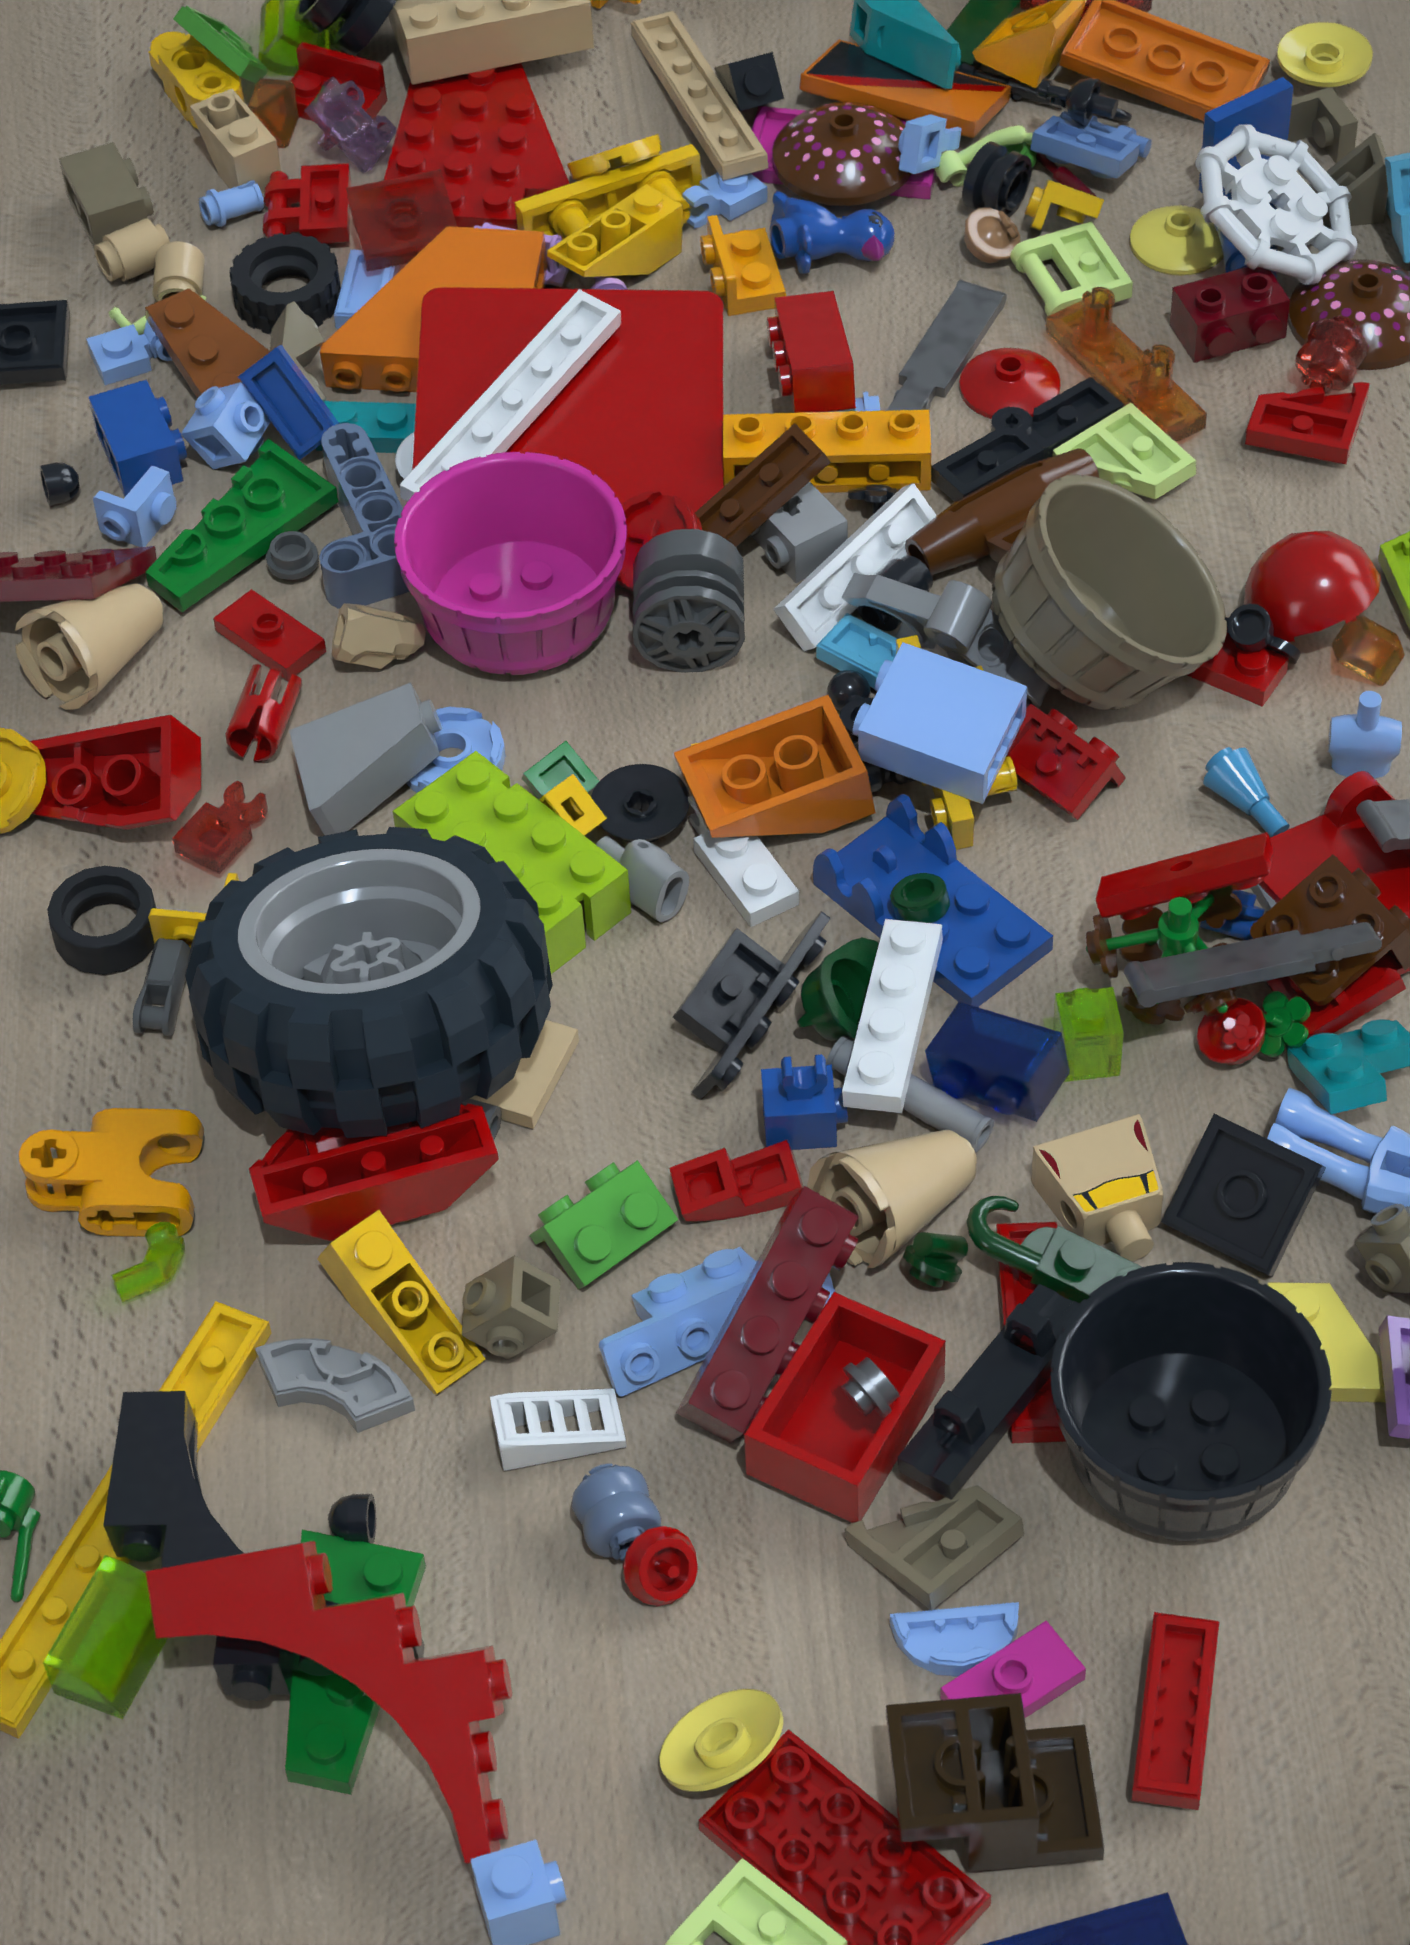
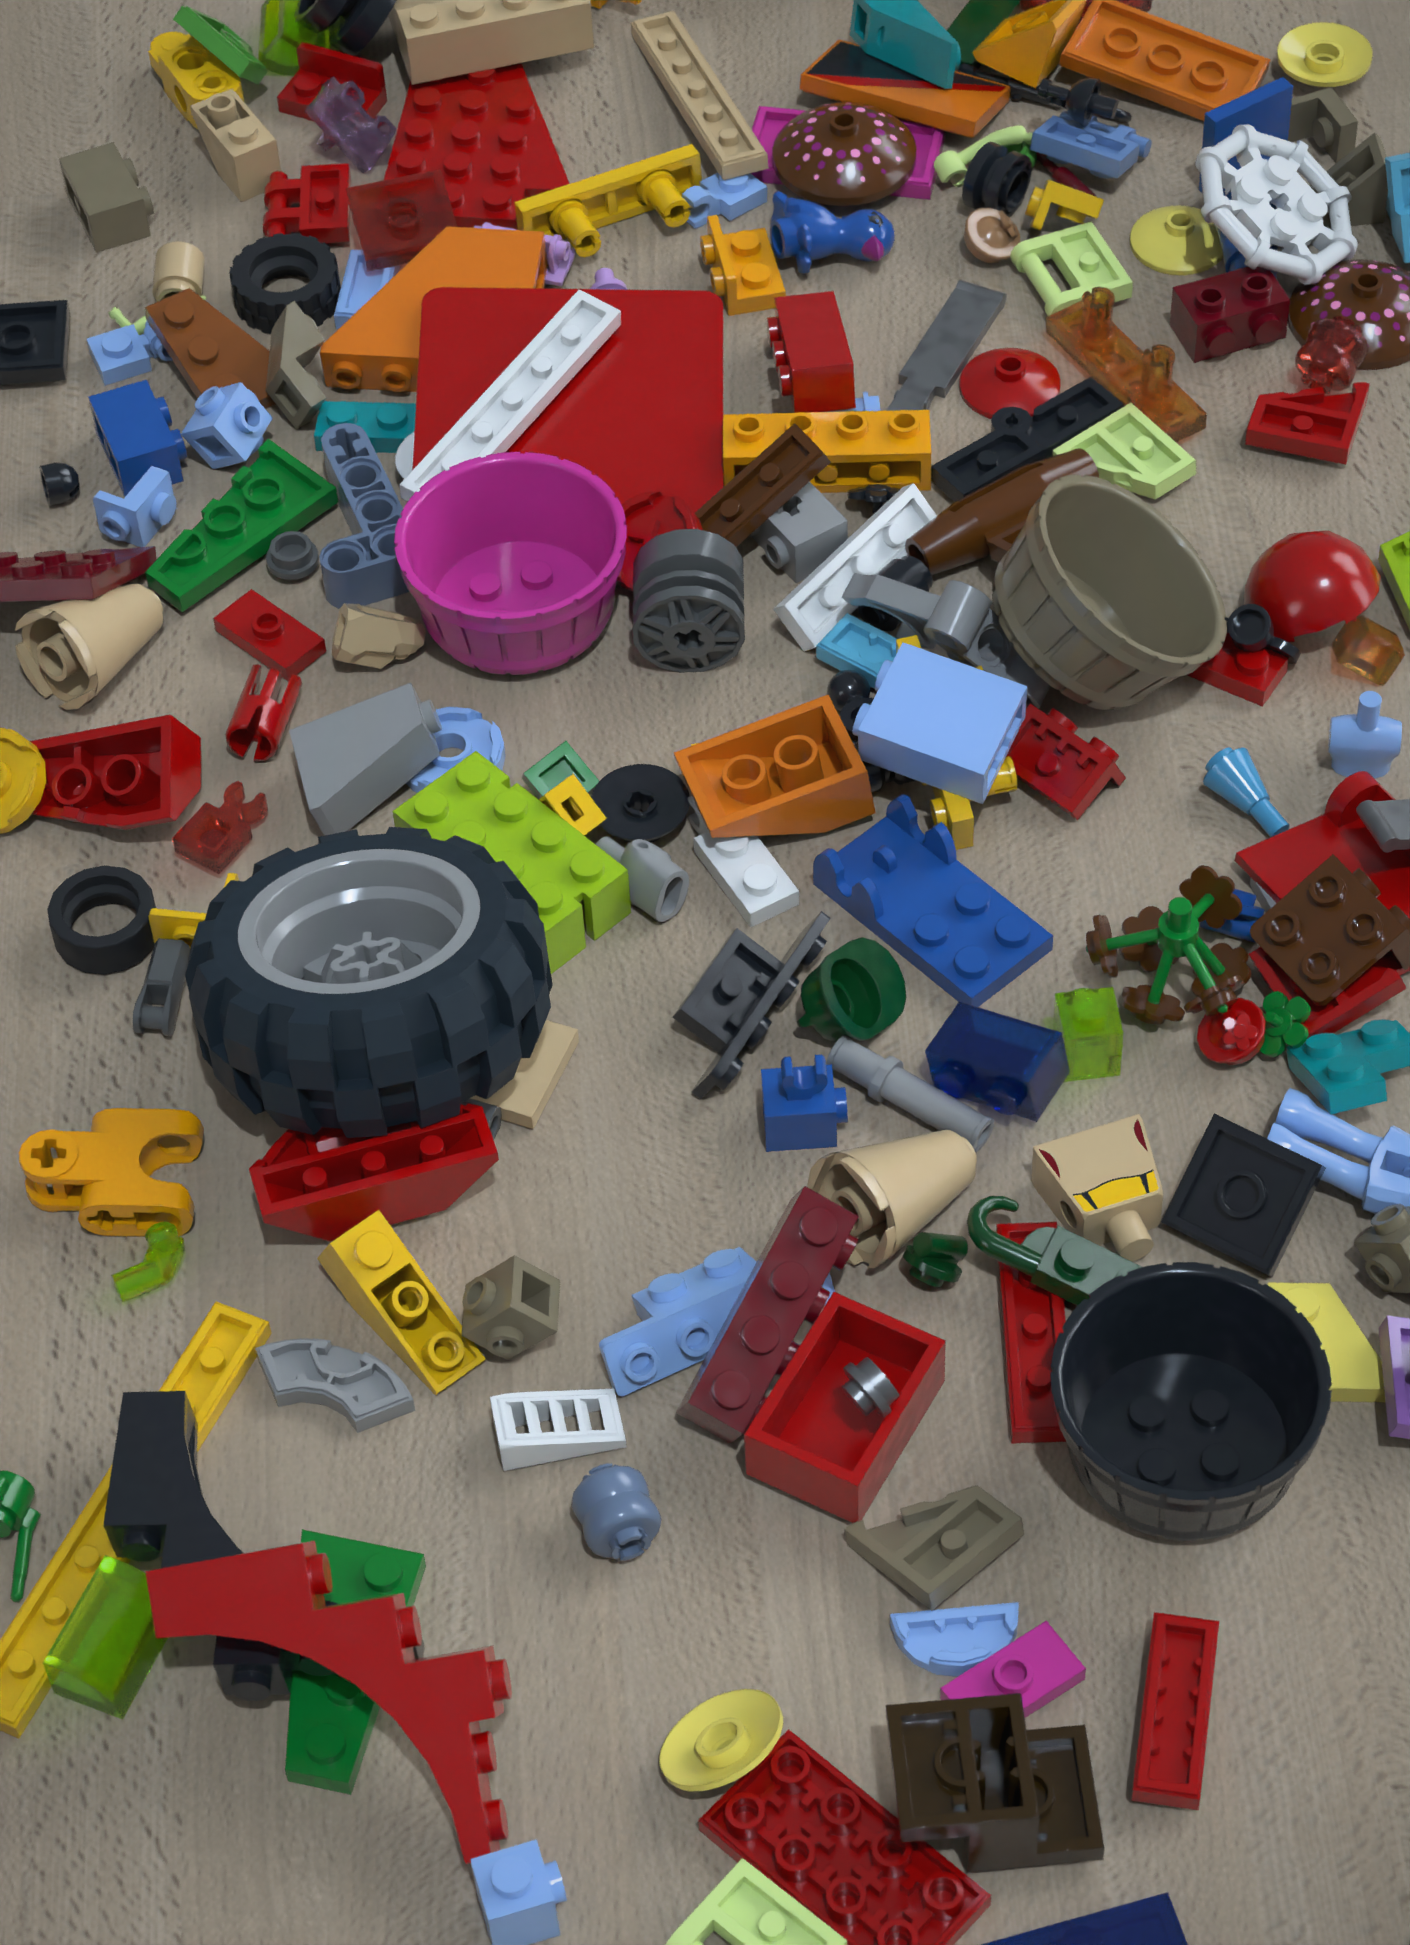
(130, 250): tan brick -> none
(230, 203): light blue pin -> none
(276, 108): clear orange slope -> none
(288, 401): blue tile -> none
(354, 1518): black hinge -> none
(606, 1223): bright green bracket -> none
(615, 157): yellow tile -> none
(625, 239): yellow slope -> none
(660, 1566): red hat -> none
(727, 1188): red slope -> none
(751, 81): black brick -> none
(892, 1016): white plate -> none
(920, 898): dark green tile -> none
(924, 142): light blue plate -> none
(988, 1396): black hinge -> none
(1190, 876): red tile -> none
(1245, 962): flat silver piece -> none

